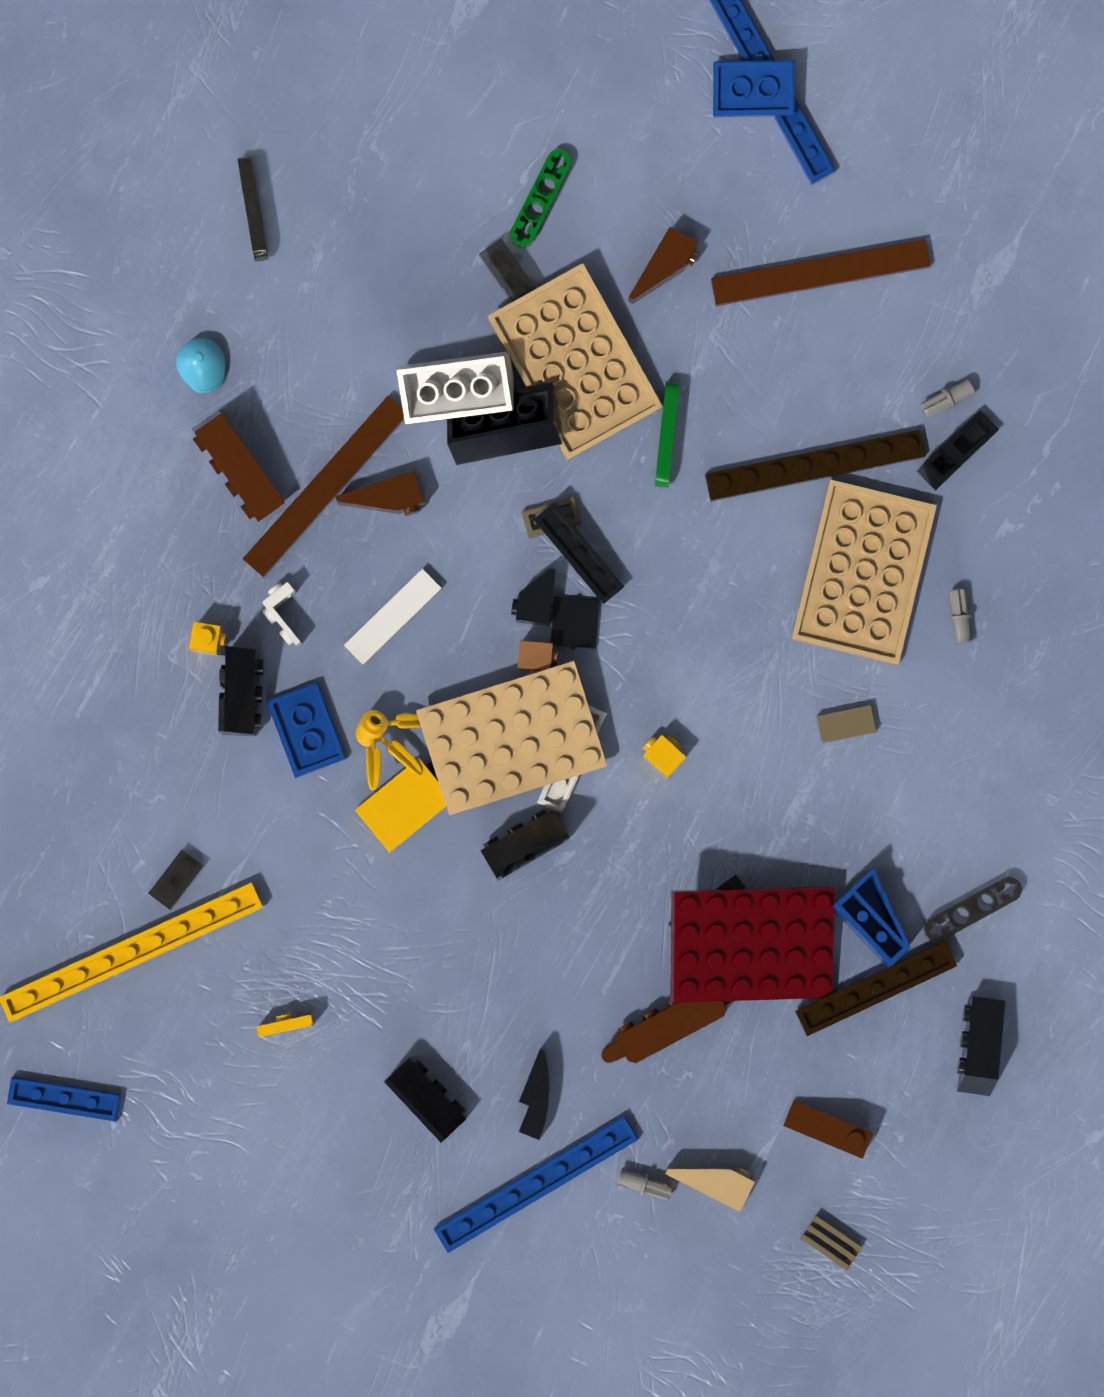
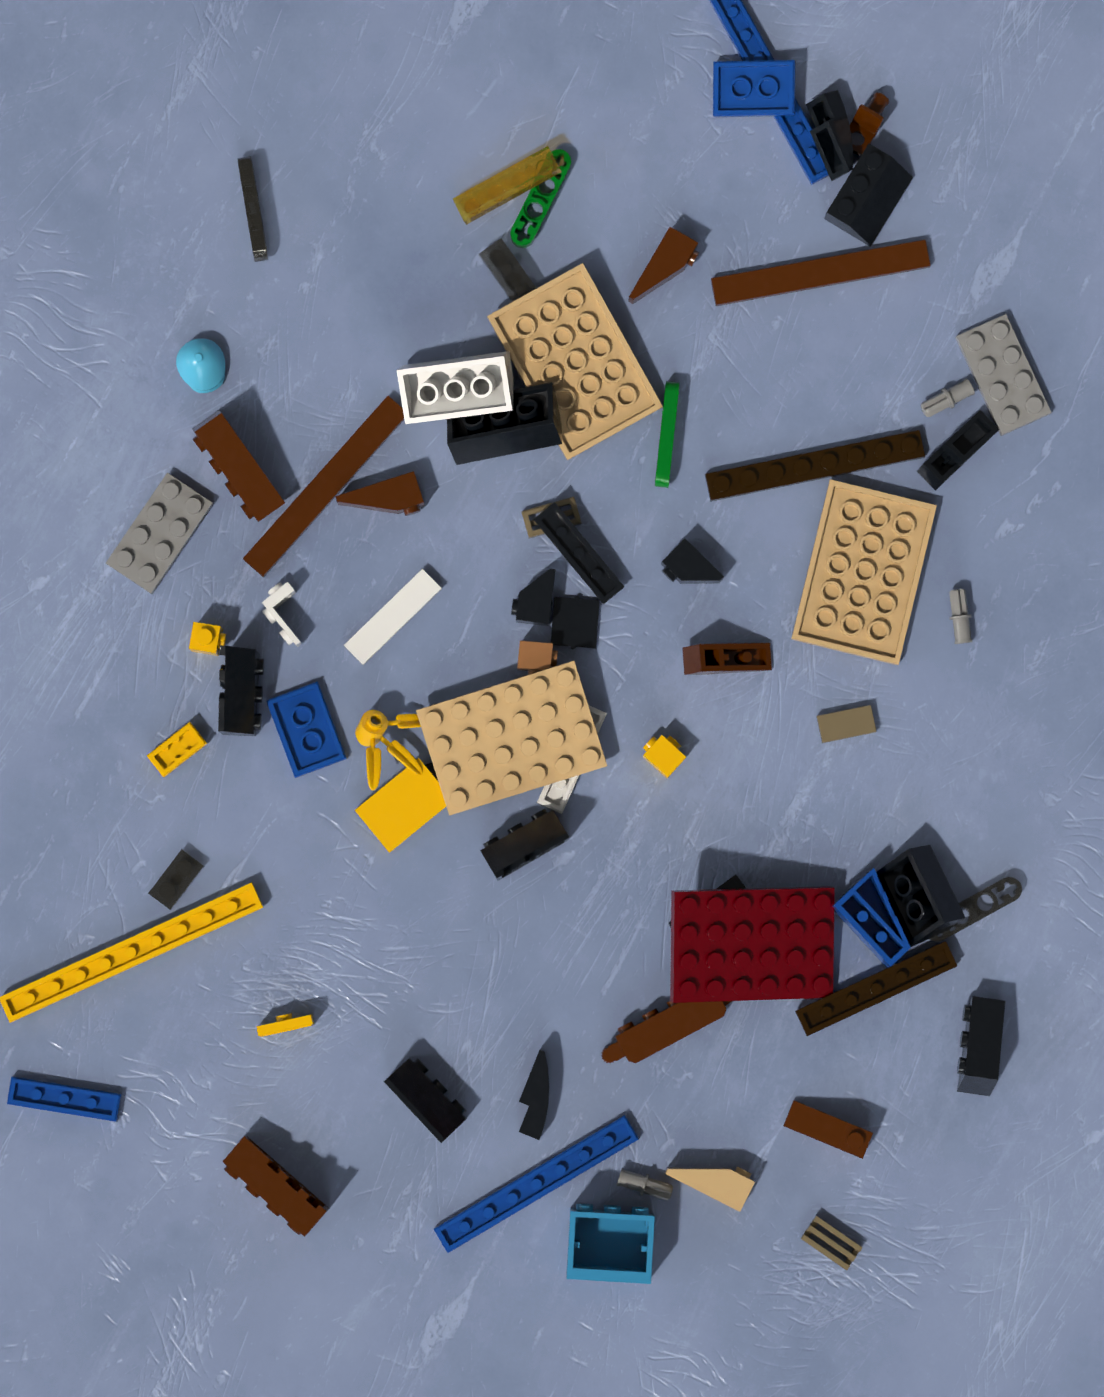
(159, 533): none -> light grey plate
(177, 749): none -> yellow plate
(275, 1185): none -> reddish brown wedge
(507, 185): none -> clear yellow plate
(610, 1244): none -> dark azure container
(689, 566): none -> black slope
(726, 658): none -> reddish brown slope
(832, 133): none -> black slope
(868, 120): none -> reddish brown bracket
(869, 195): none -> black slope
(920, 894): none -> black slope
(1003, 375): none -> light grey plate

